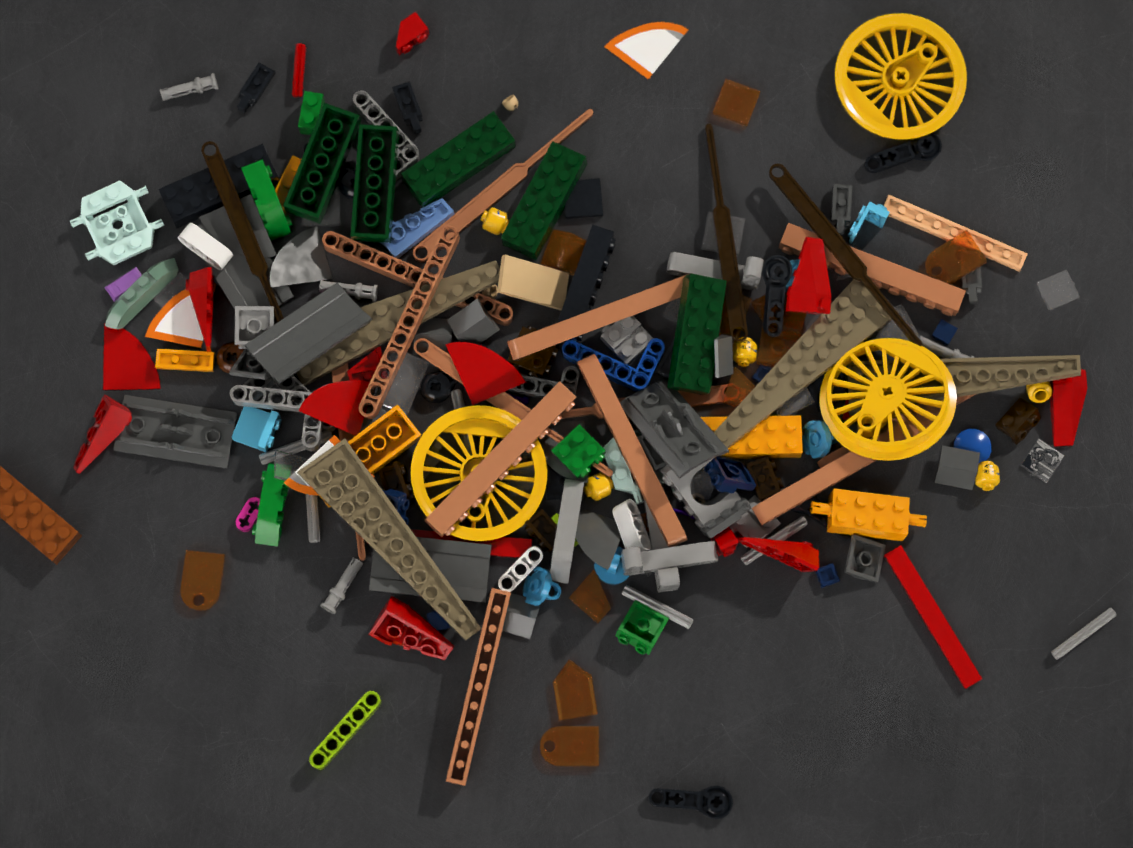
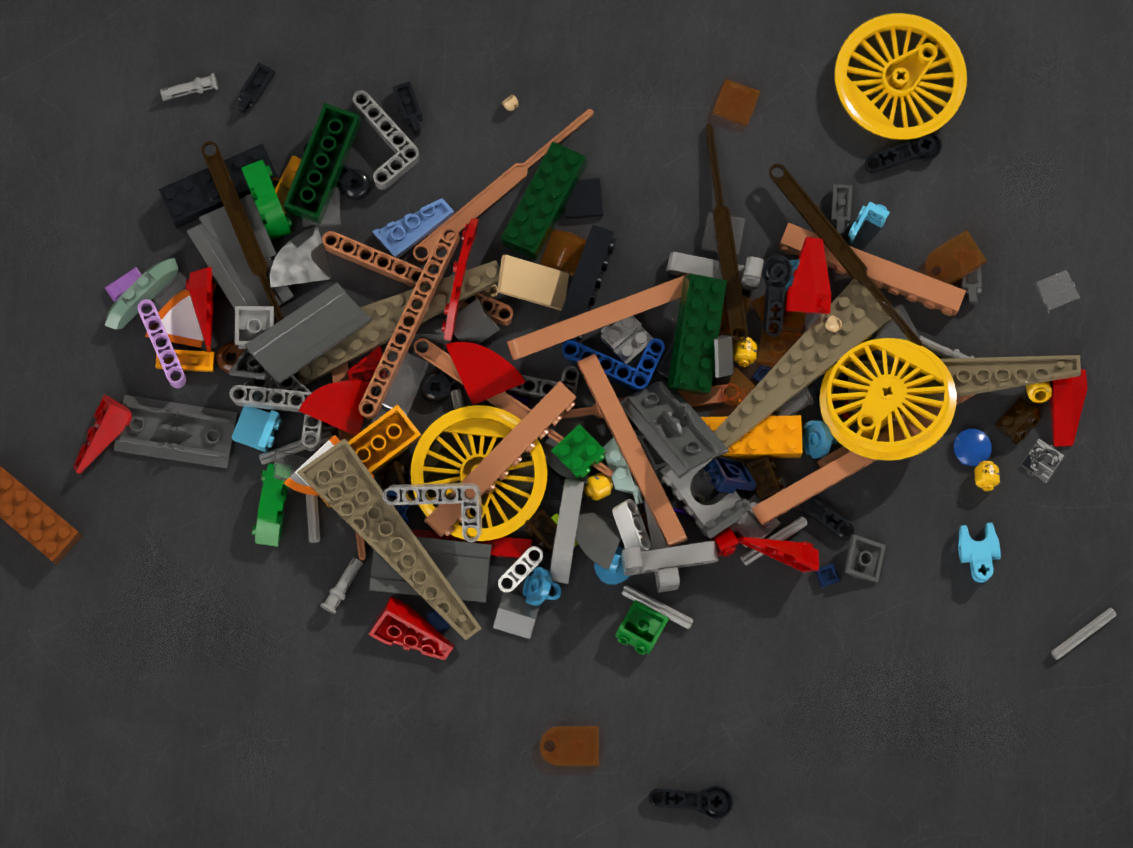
(121, 243): light aqua piece -> none
(127, 362): red sticker -> none
(161, 335): none -> lavender beam
(202, 577): clear orange tile -> none
(205, 246): white beam -> none
(246, 512): dark pink beam -> none
(298, 75): red axle -> none
(310, 111): green brick -> none
(341, 739): lime beam -> none
(359, 289): light grey pin -> none
(374, 183): dark green brick -> none
(411, 31): red slope -> none
(442, 498): none -> light grey beam
(458, 160): dark green brick -> none
(459, 268): none -> red plate
(478, 686): nougat brick -> none
(494, 221): yellow head -> none
(537, 363): dark brown brick -> none
(574, 693): clear orange tile -> none
(591, 598): clear orange wing -> none
(646, 45): sticker -> none
(833, 324): none -> tan hinge
(868, 514): light orange brick -> none
(933, 617): red tile -> none
(944, 332): dark blue tile -> none
(948, 230): light nougat tile -> none
(957, 467): dark grey slope -> none
(979, 553): none -> medium azure piece

